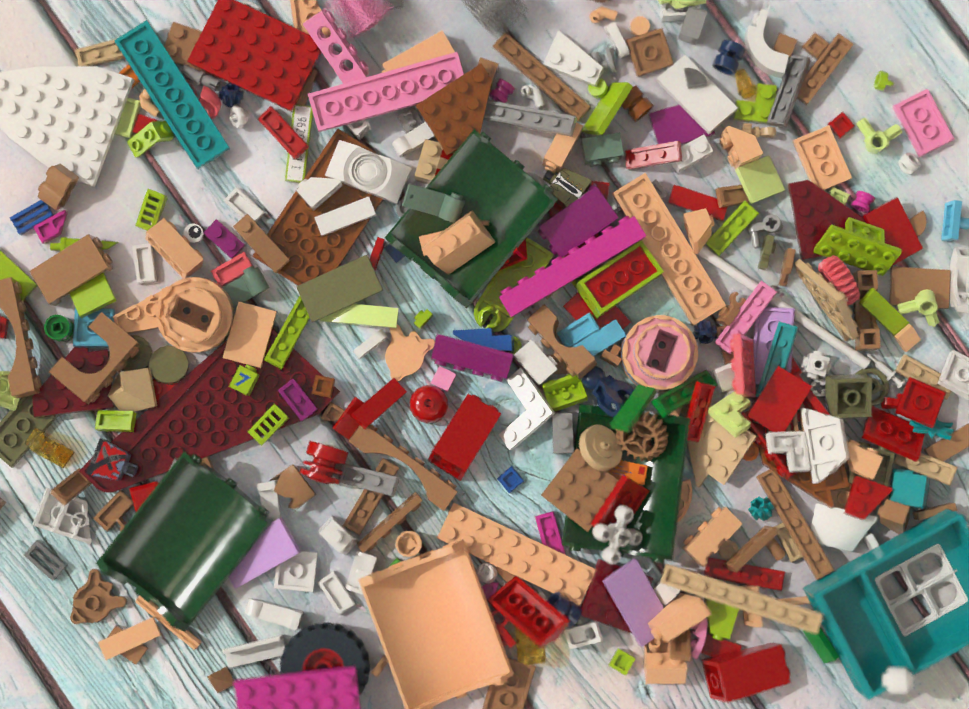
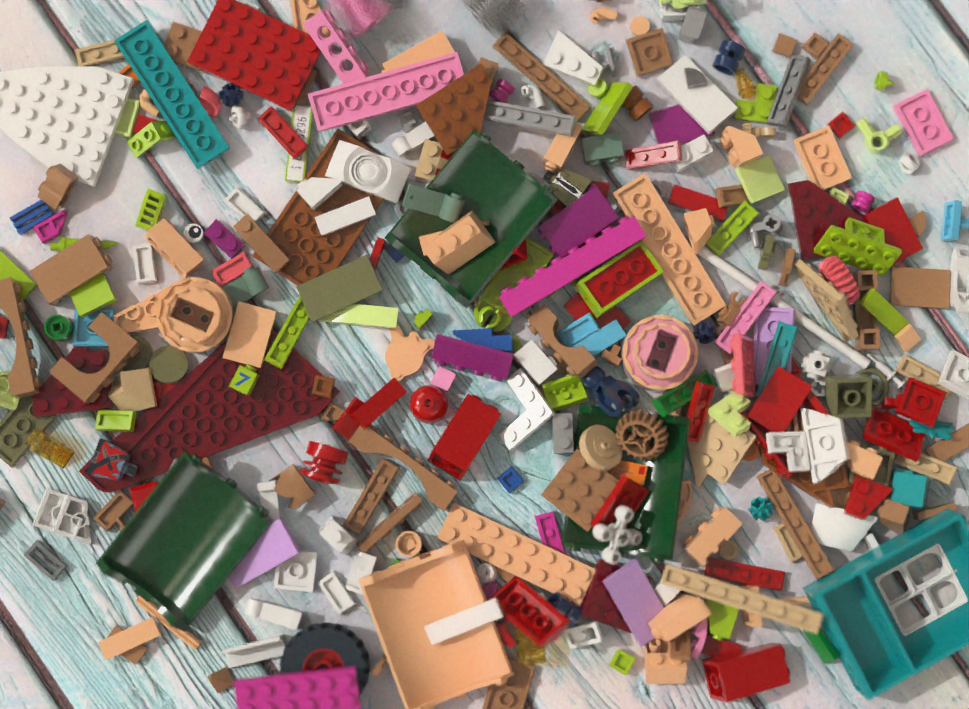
(70, 487): medium nougat tile -> none
(94, 600): medium nougat tile -> none
(201, 78): light grey pin -> none
(280, 413): lime slope -> none
(297, 399): magenta plate -> none
(369, 479): light grey tile -> none
(371, 343): white beam -> none
(464, 621): none -> white tile
(617, 40): white beam -> none
(633, 408): green tile -> none
(760, 54): white arch -> none
(763, 538): medium nougat piece -> none
(897, 680): white head -> none
(925, 303): yellowish green axle -> none

